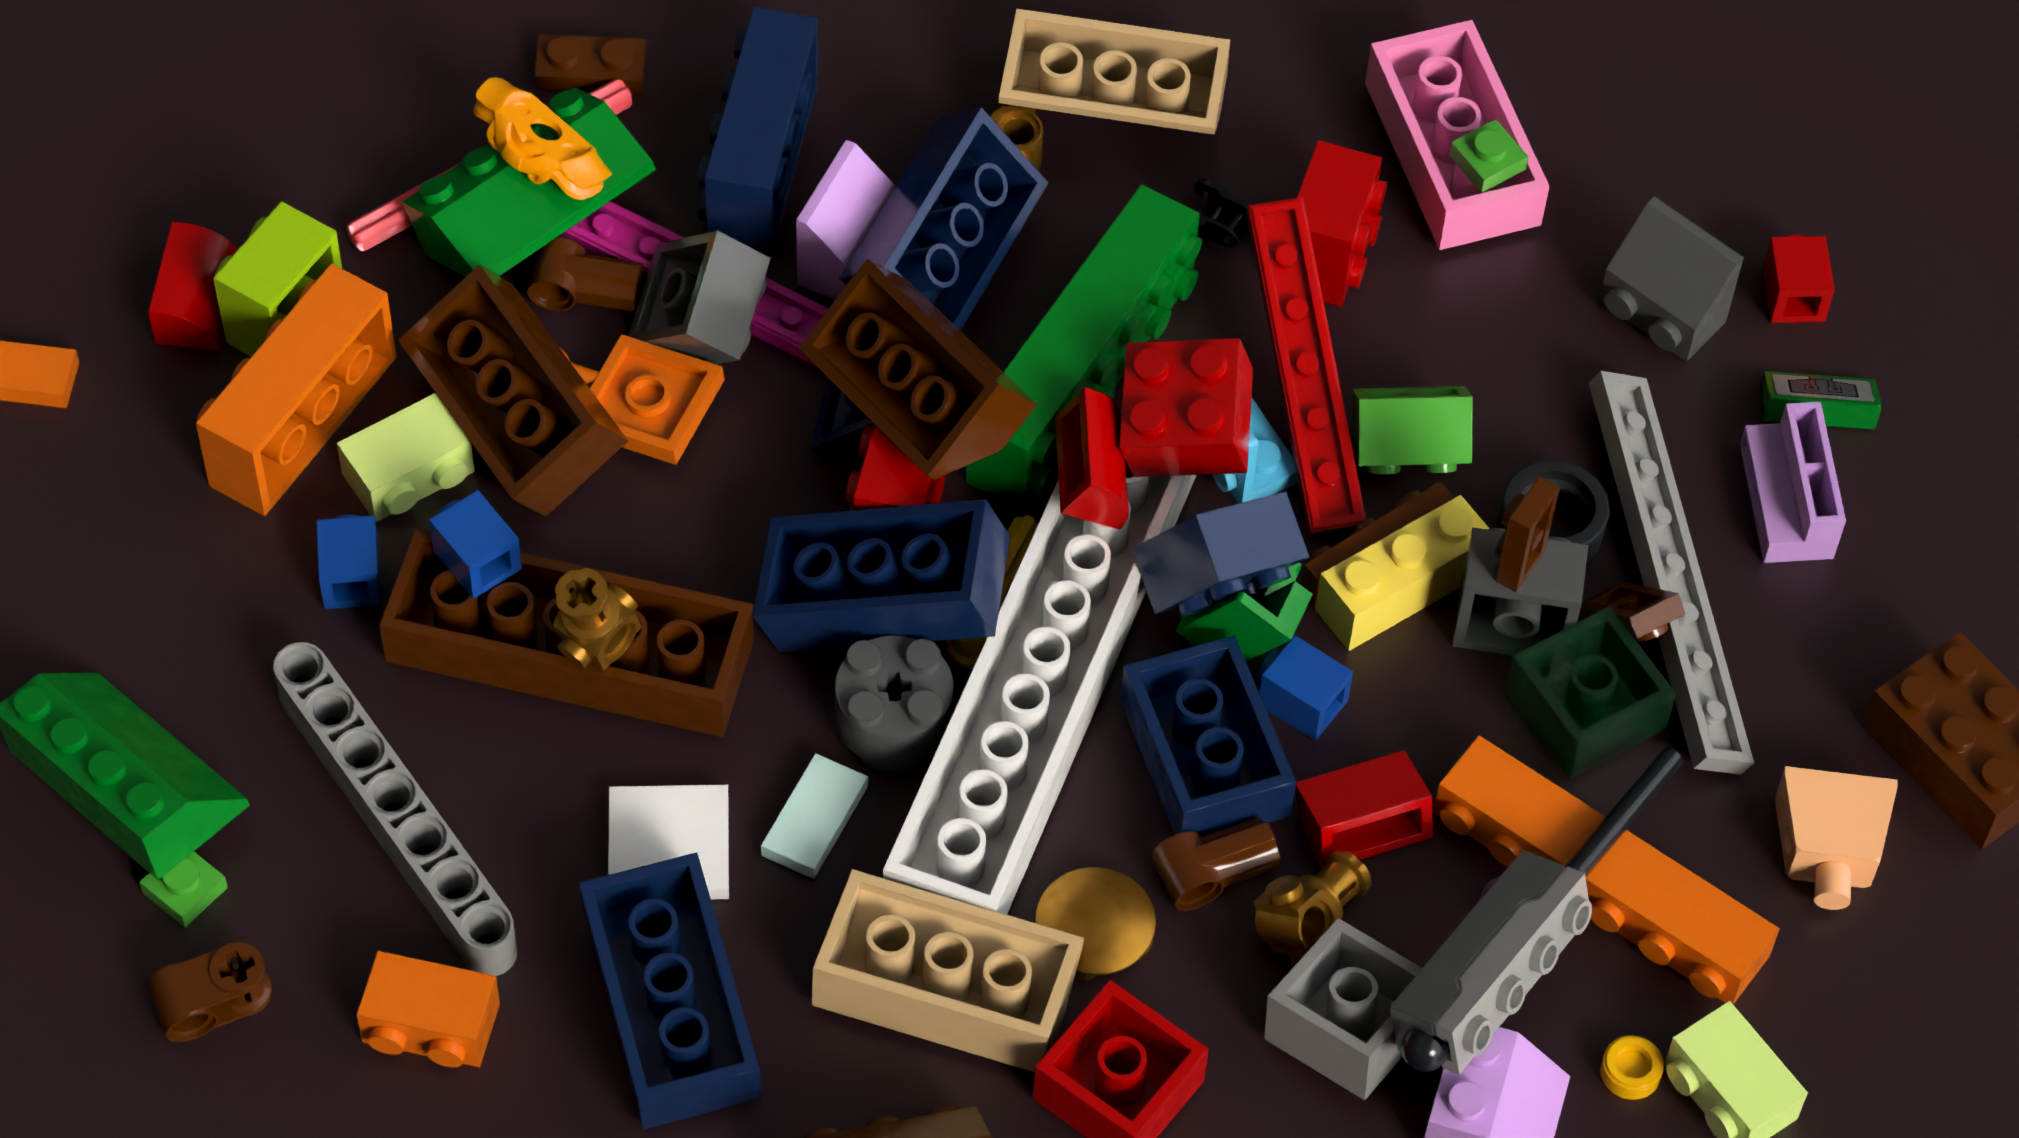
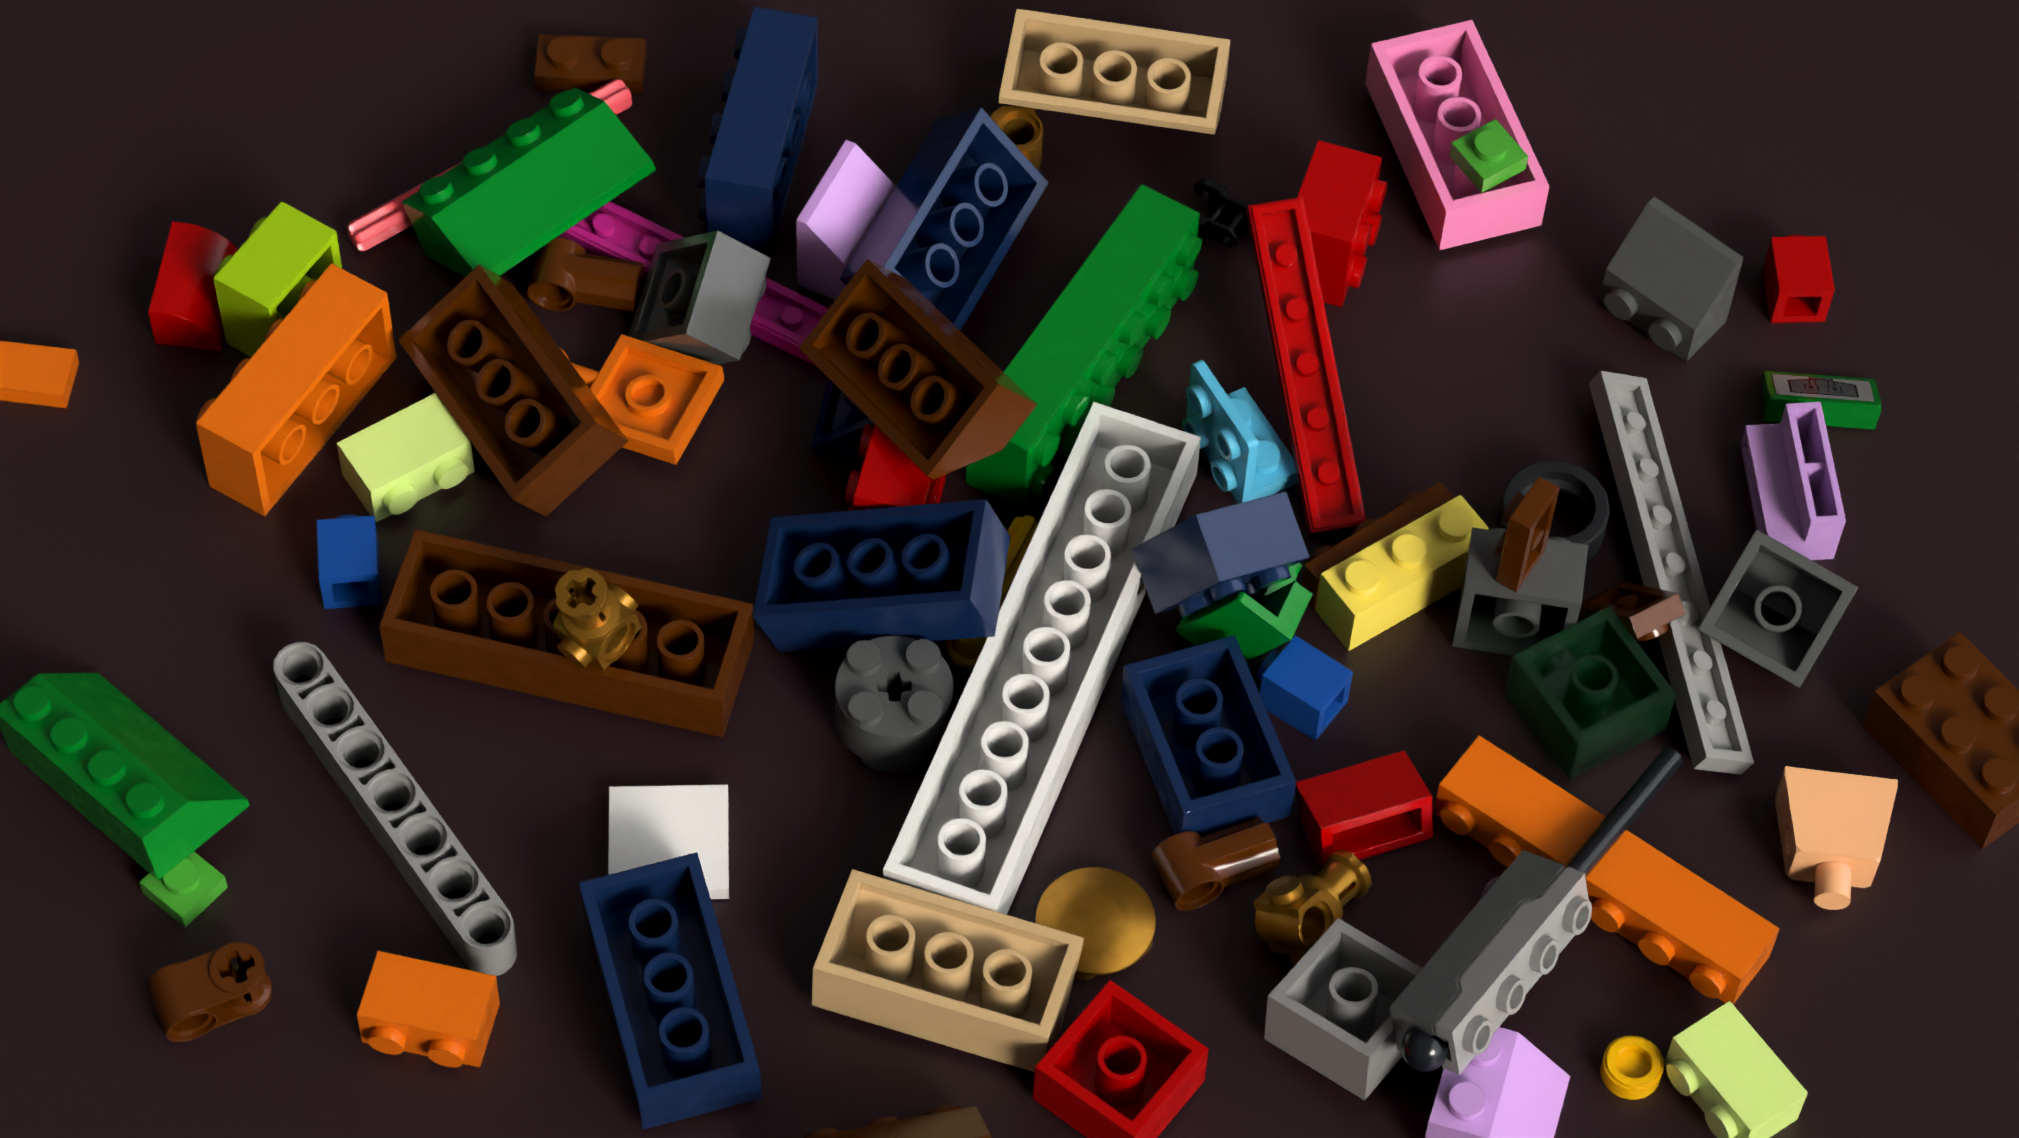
(475, 543): blue brick -> none
(567, 161): light orange piece -> none
(814, 816): light aqua tile -> none
(1091, 461): red brick -> none
(1186, 407): red brick -> none
(1412, 428): bright green brick -> none
(1778, 608): none -> dark grey slope

